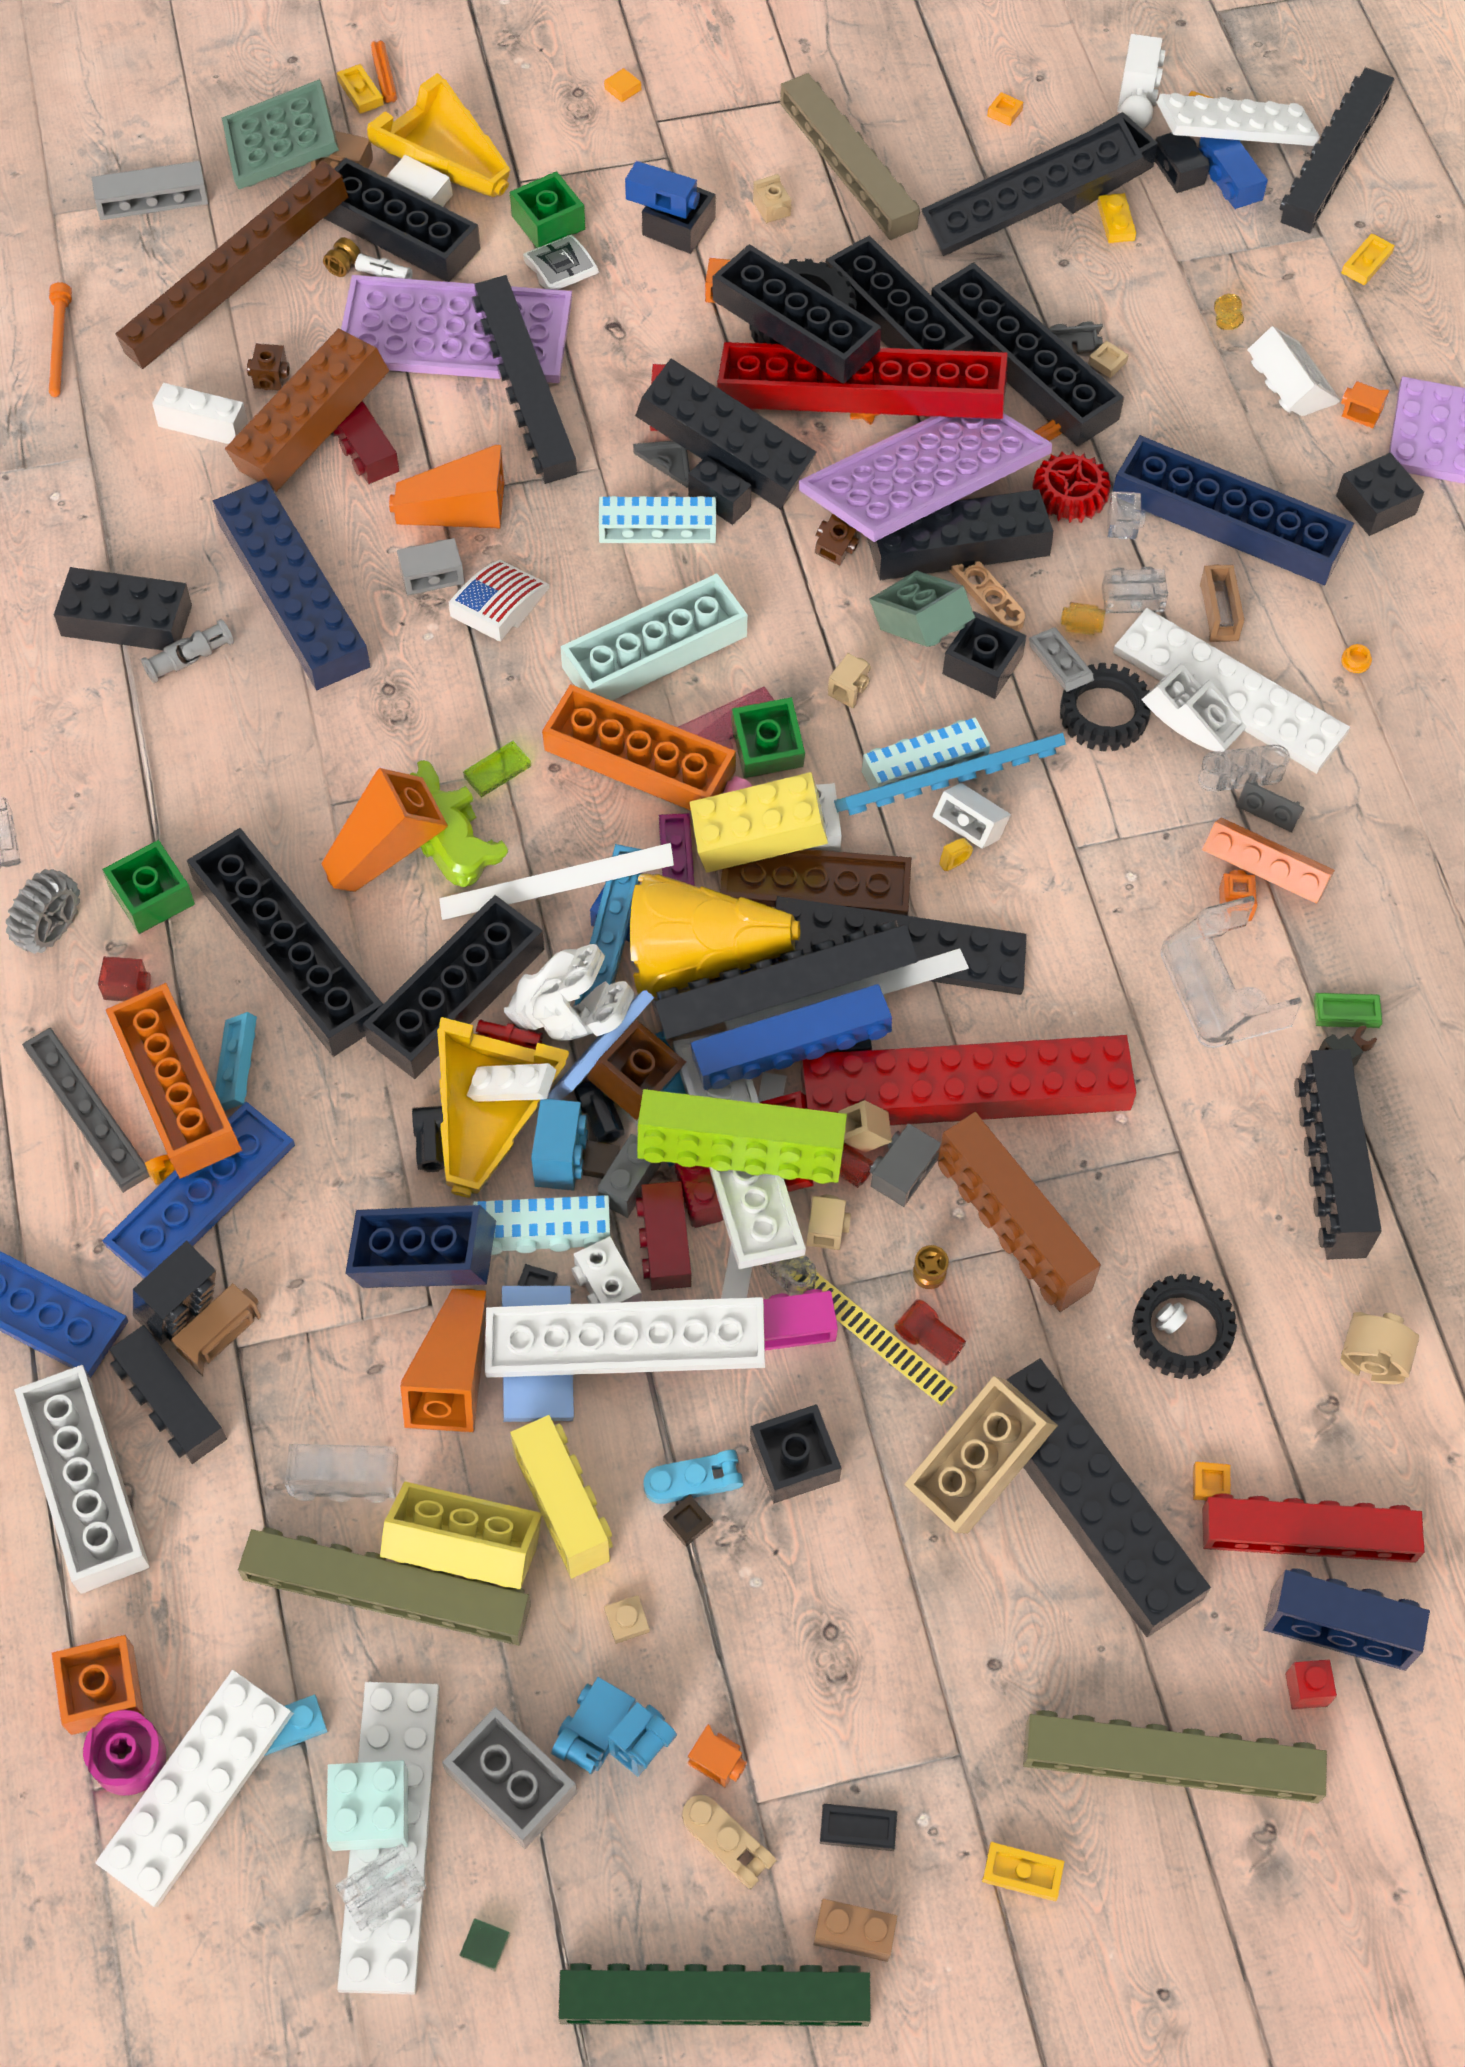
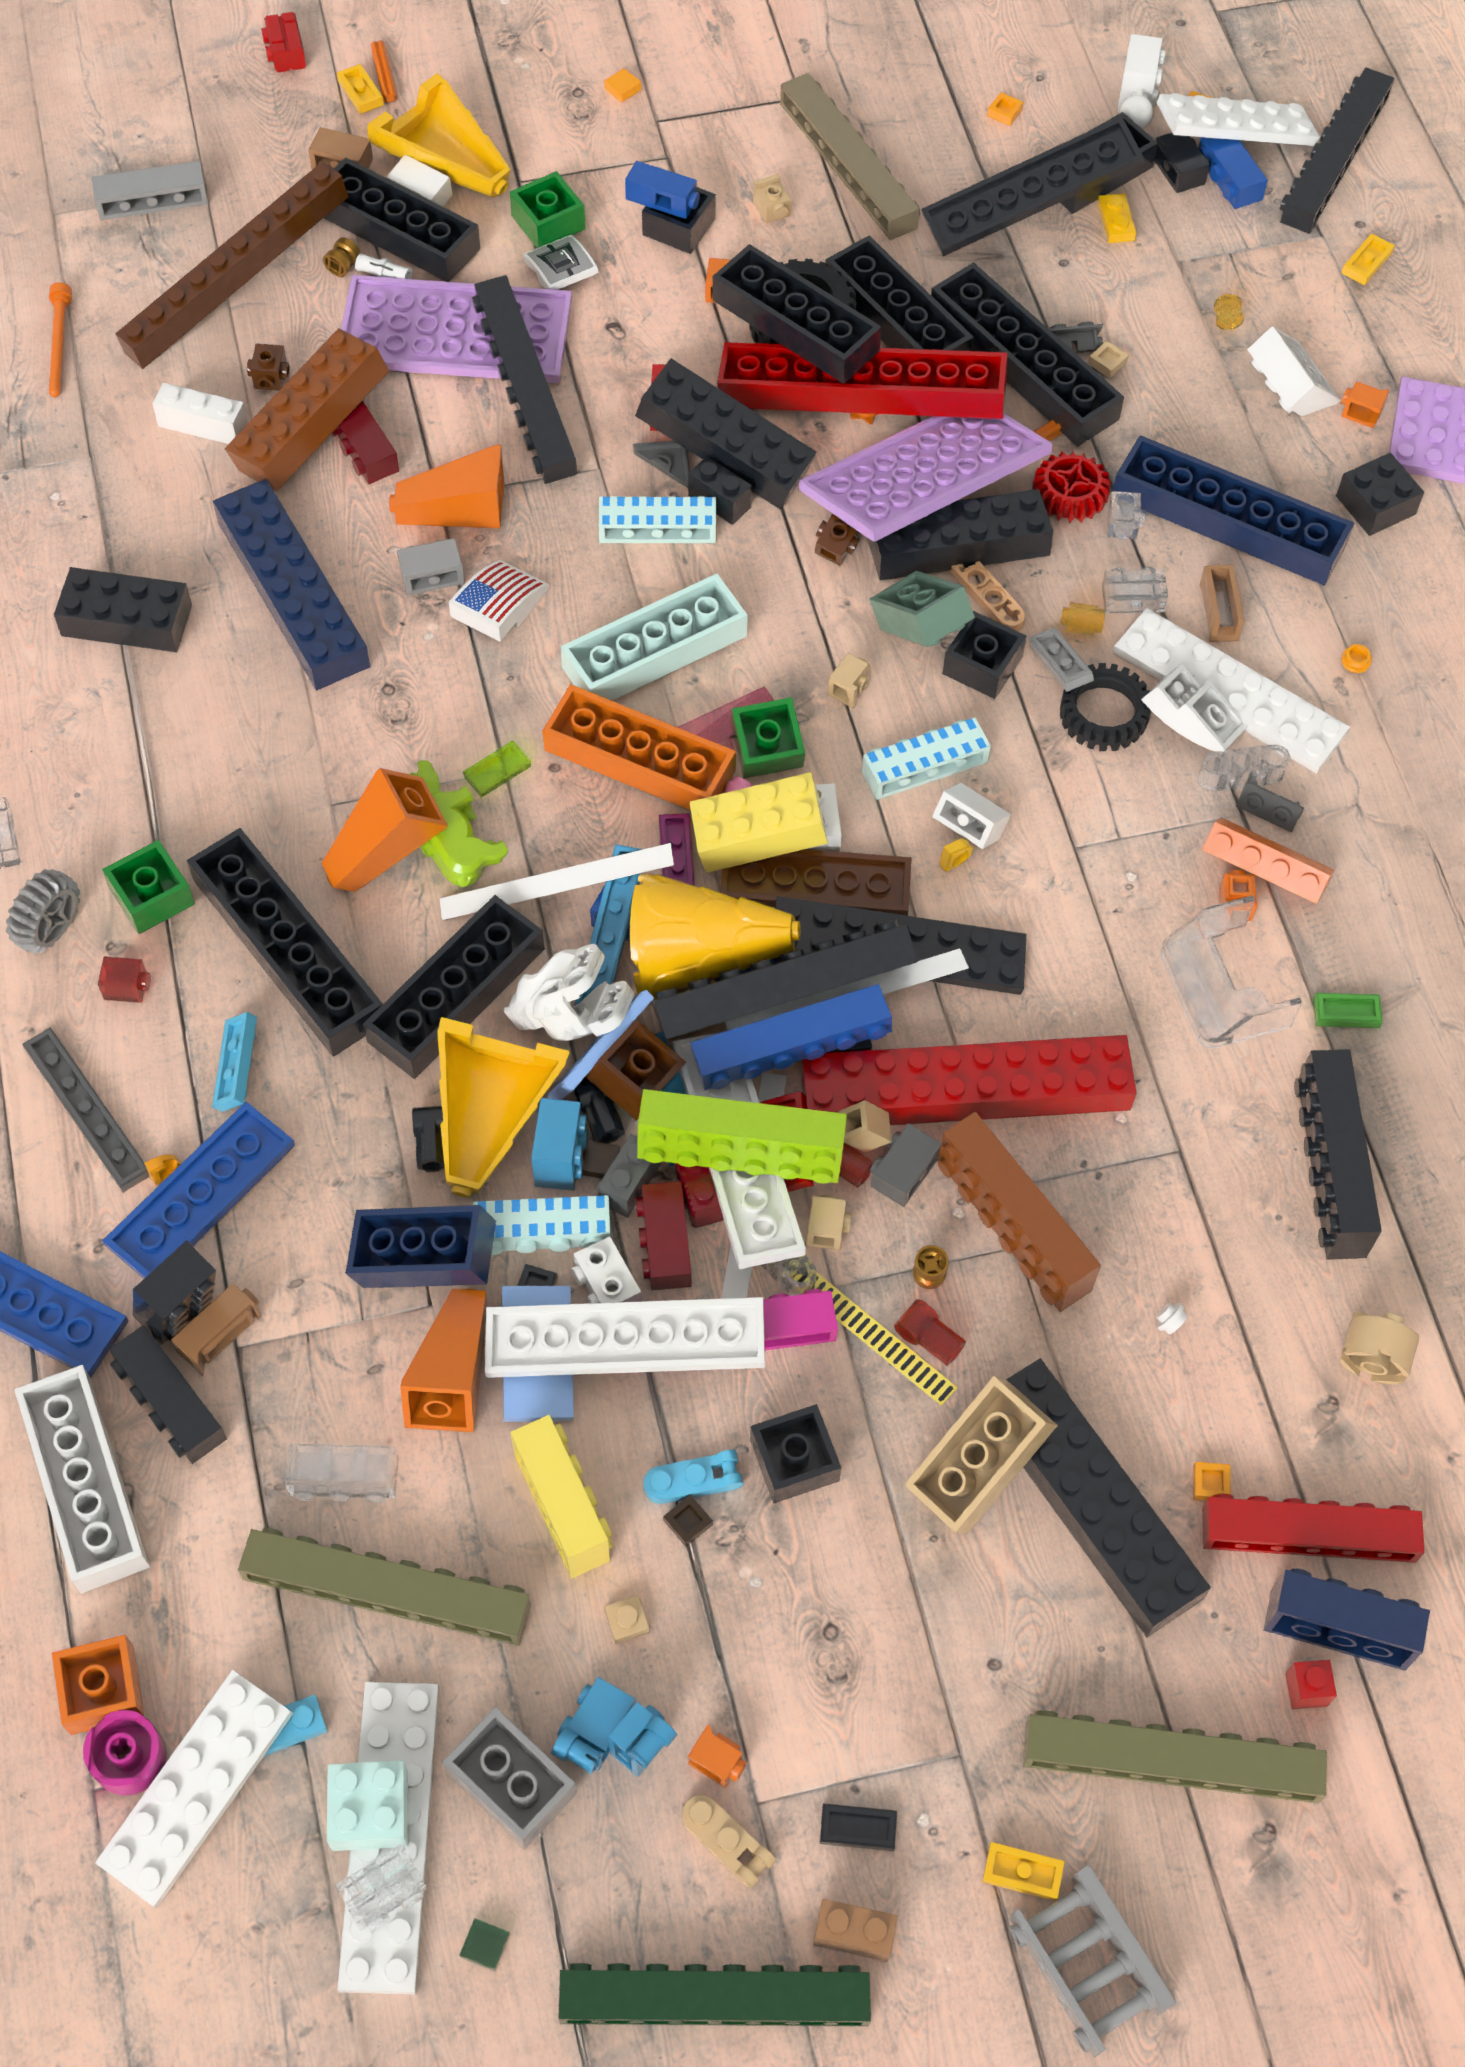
(173, 1081): orange brick -> none
(189, 649): light grey piece -> none
(279, 134): sand green plate -> none
(284, 42): none -> red brick
(461, 1535): light yellow brick -> none
(509, 1034): red pin -> none
(511, 1082): white plate -> none
(939, 778): dark azure plate -> none
(1129, 1960): none -> light grey fence
(1192, 1290): black tyre -> none
(1354, 1043): pearl dark grey piece -> none

